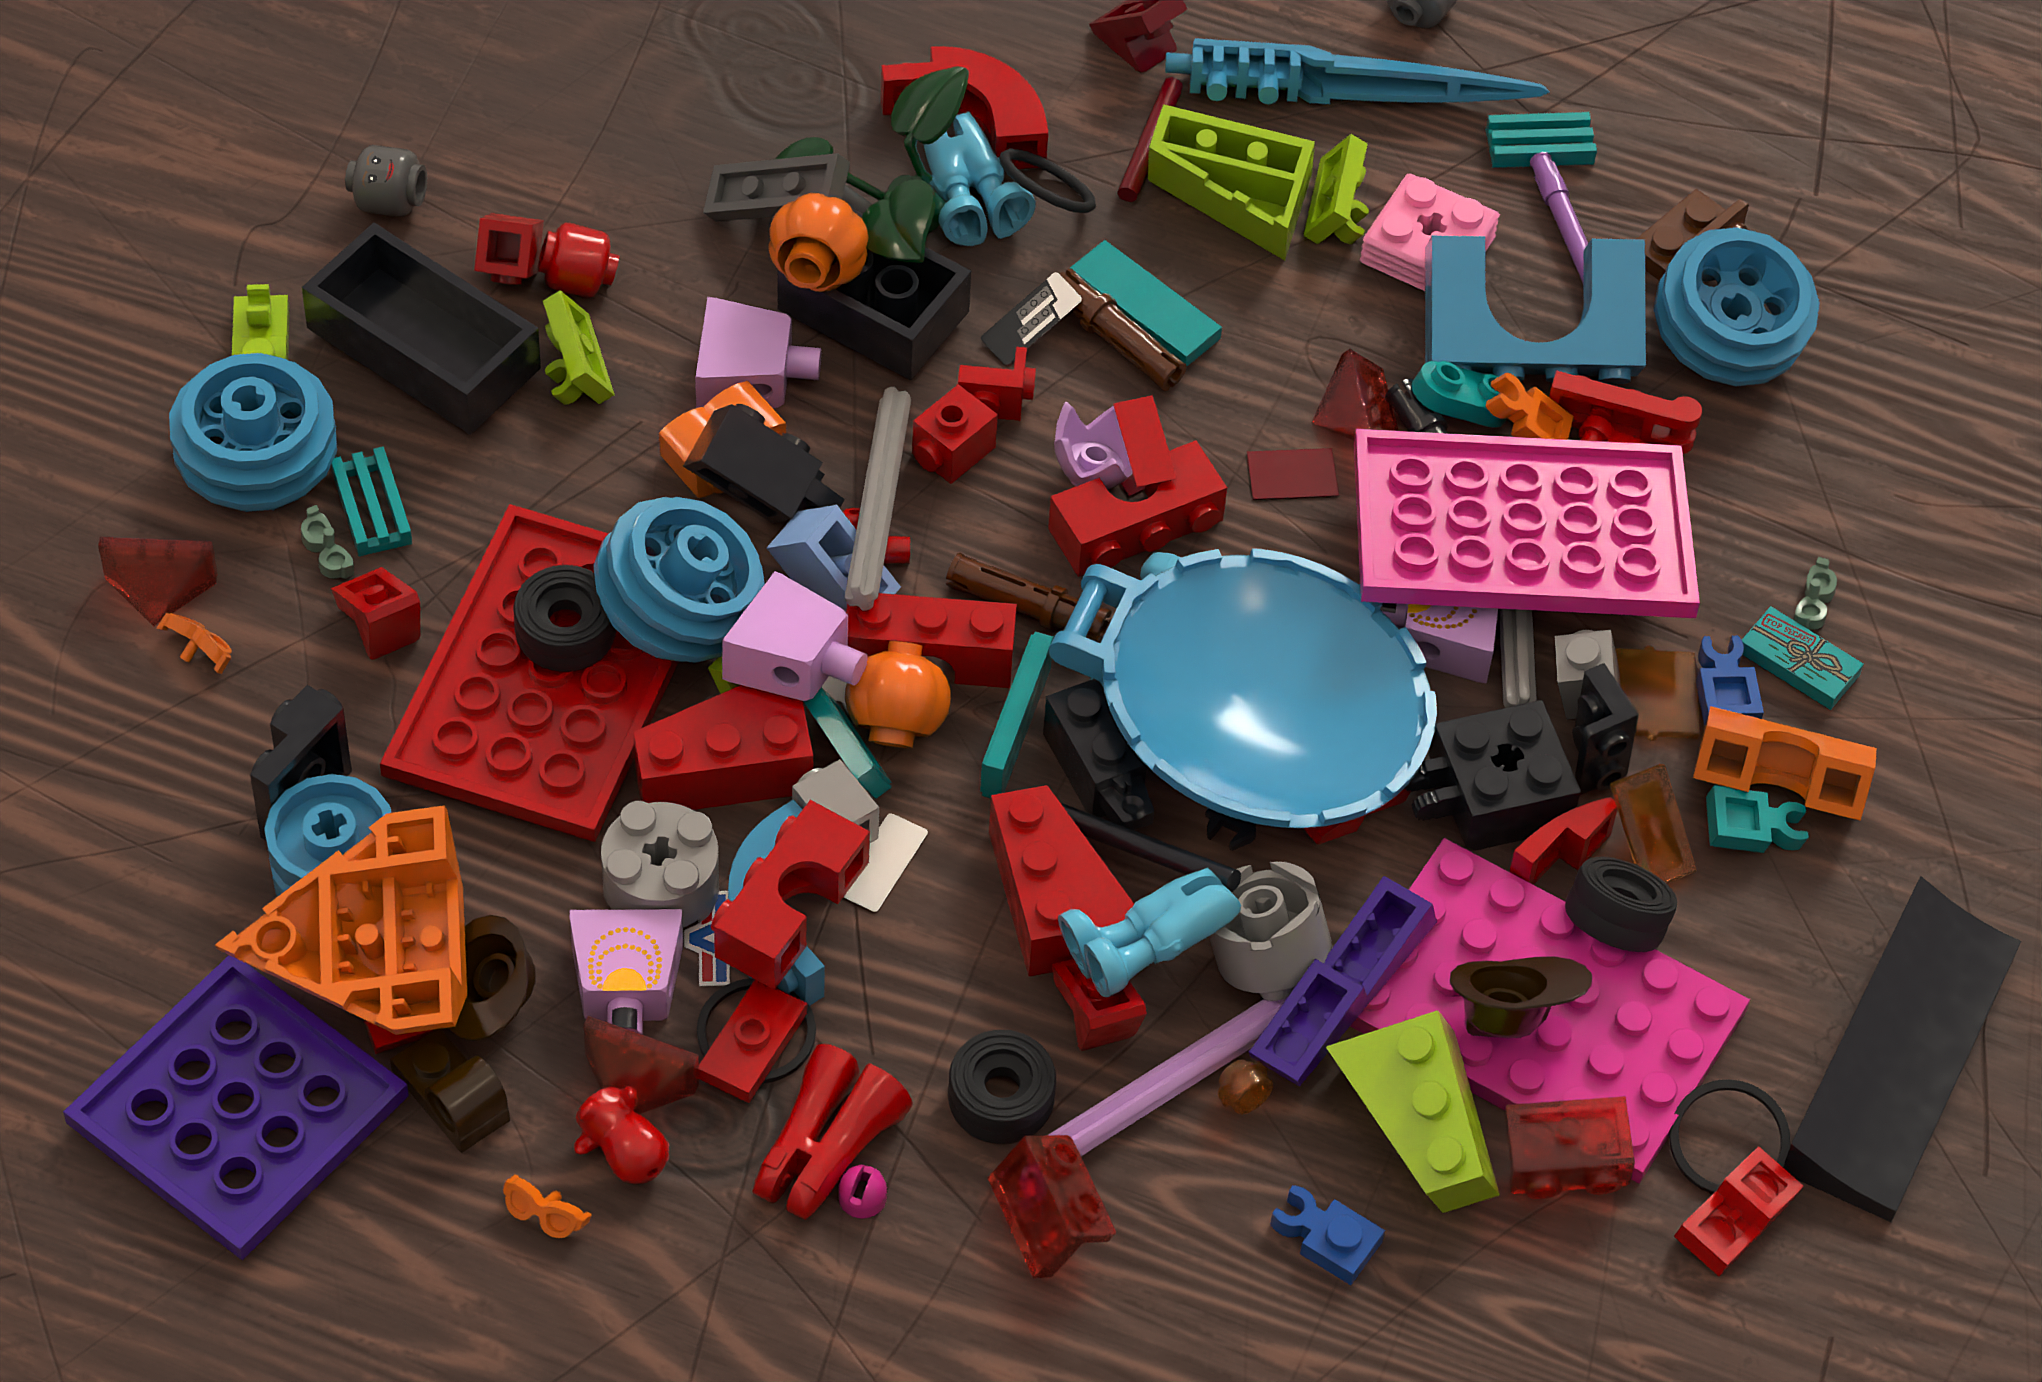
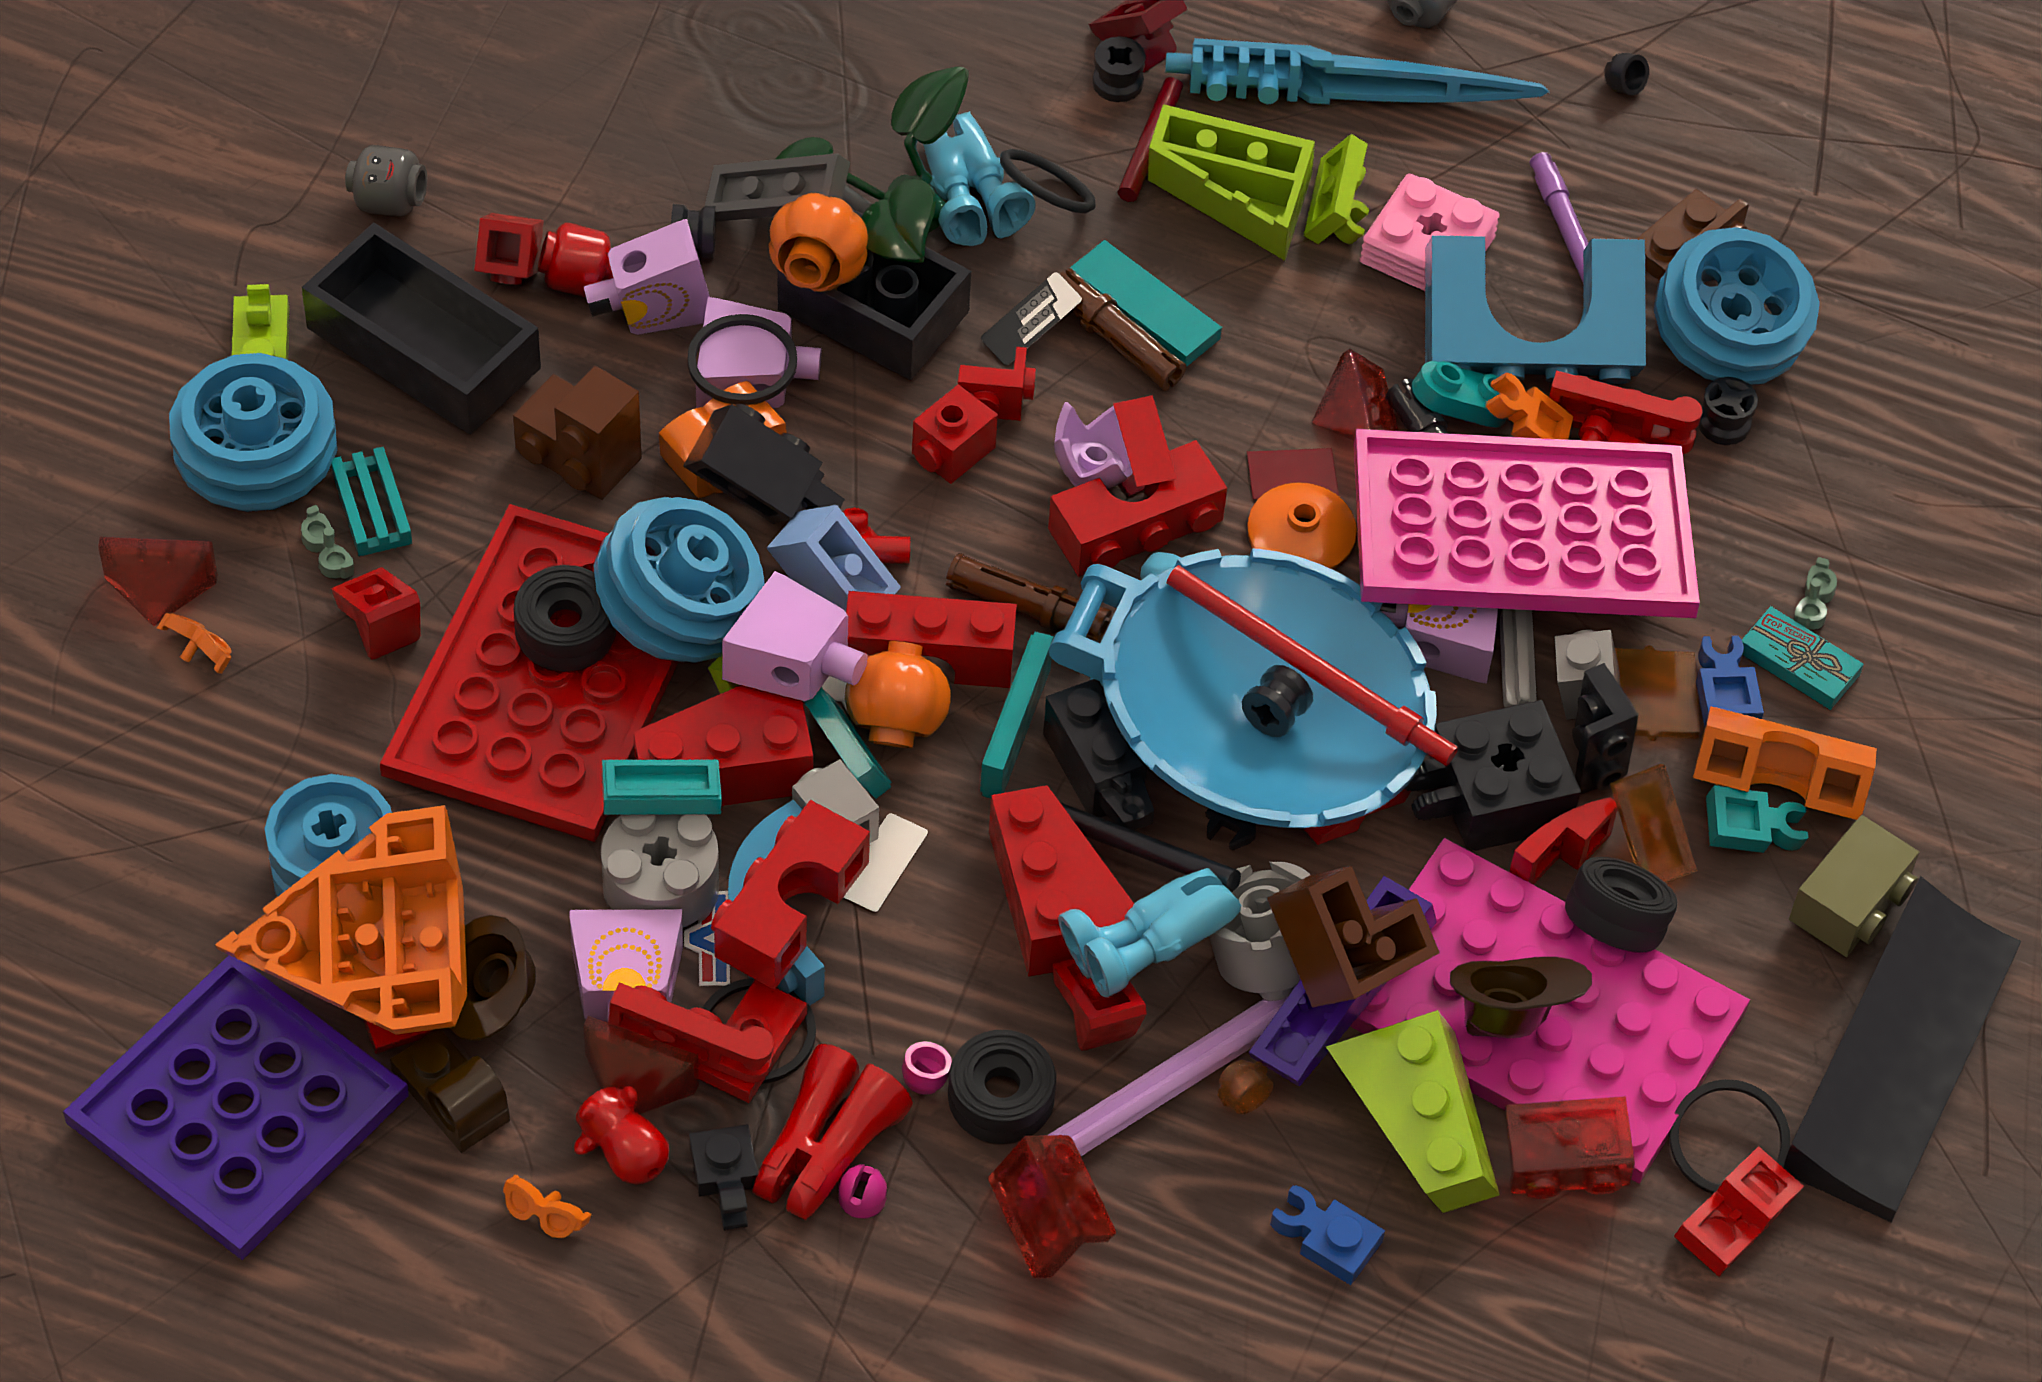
(307, 743): black plate -> none
(582, 360): lime plate -> none
(582, 430): none -> reddish brown brick
(654, 282): none -> lavender torso
(661, 787): none -> teal tile
(696, 1030): none -> red plate
(702, 227): none -> black wheel
(725, 1167): none -> black plate
(735, 398): none -> black piece
(878, 499): light grey axle -> none
(926, 1067): none -> dark pink hinge
(994, 95): red arch -> none
(1118, 69): none -> black wheel
(1277, 701): none -> black wheel
(1324, 539): none -> orange dish
(1343, 944): none -> reddish brown brick
(1401, 724): none -> red bar
(1539, 132): teal tile -> none
(1629, 67): none -> black hinge
(1728, 410): none -> black wheel
(1855, 886): none -> olive brick

